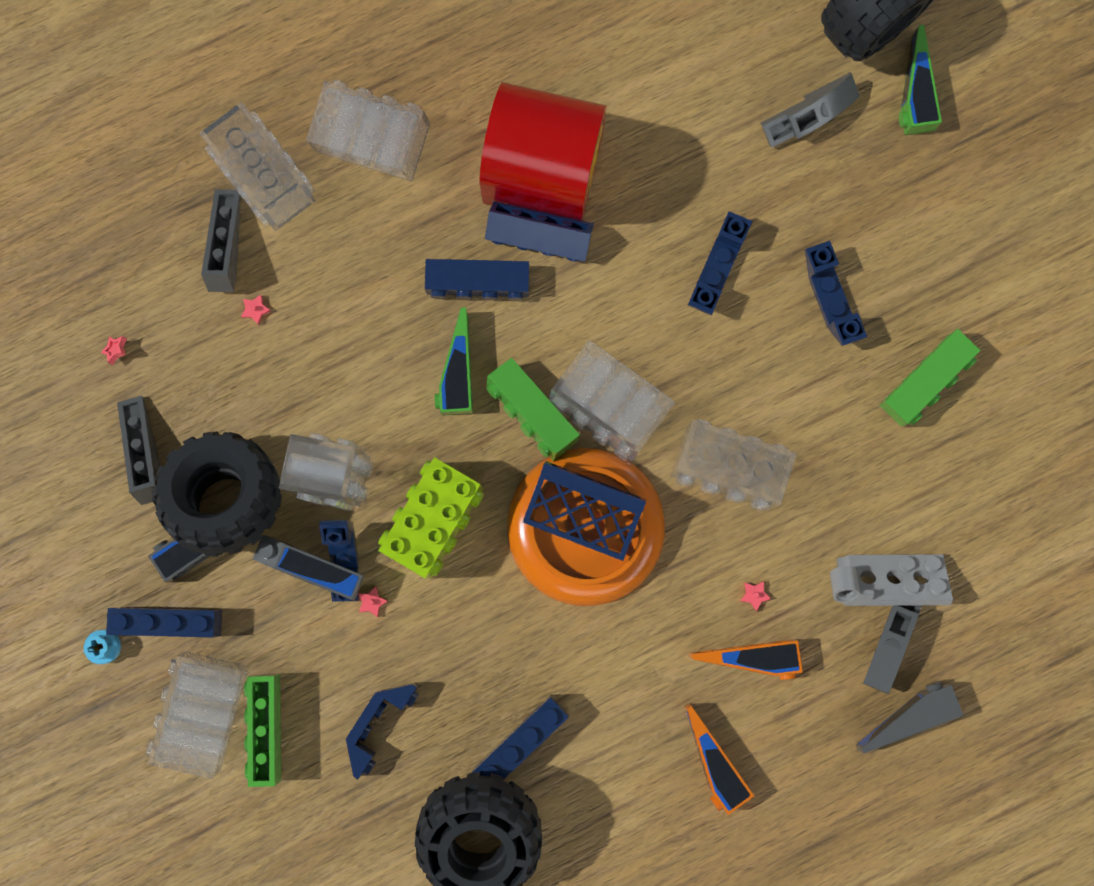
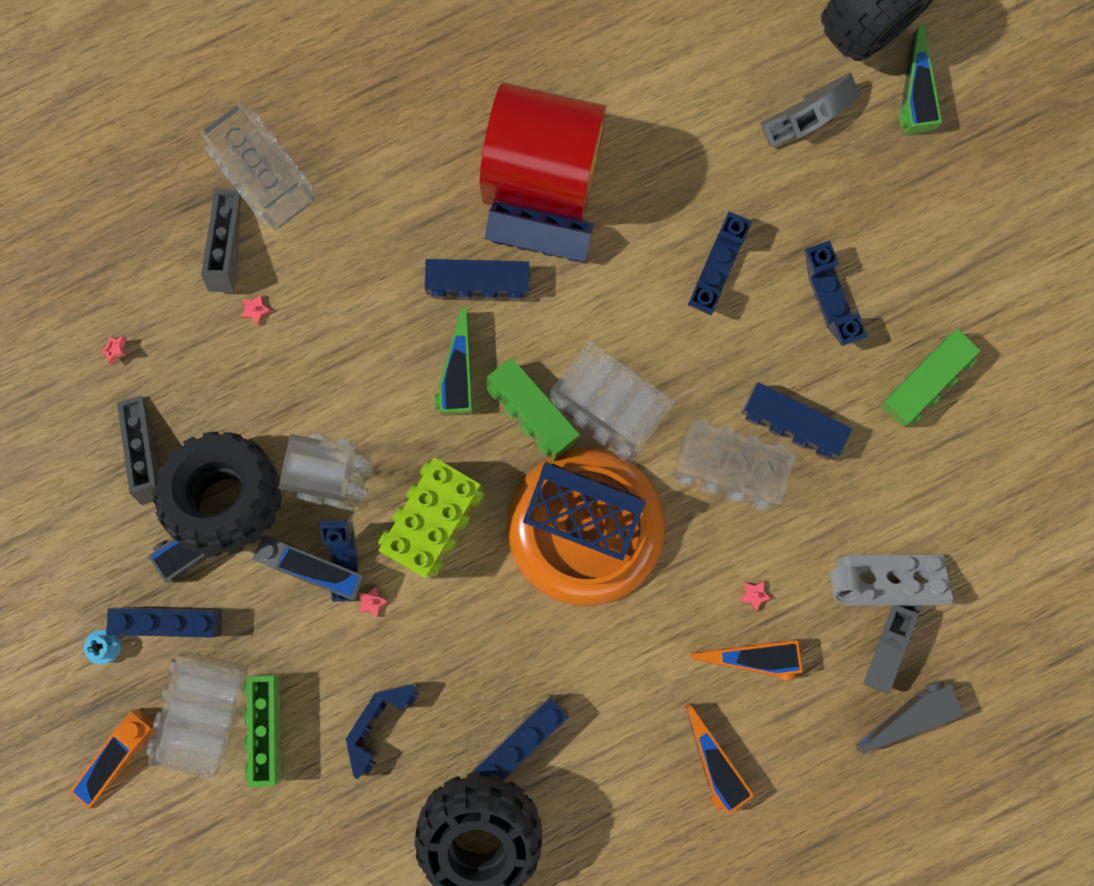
(113, 756): none -> slope
(368, 130): clear brick -> none
(796, 421): none -> dark blue brick

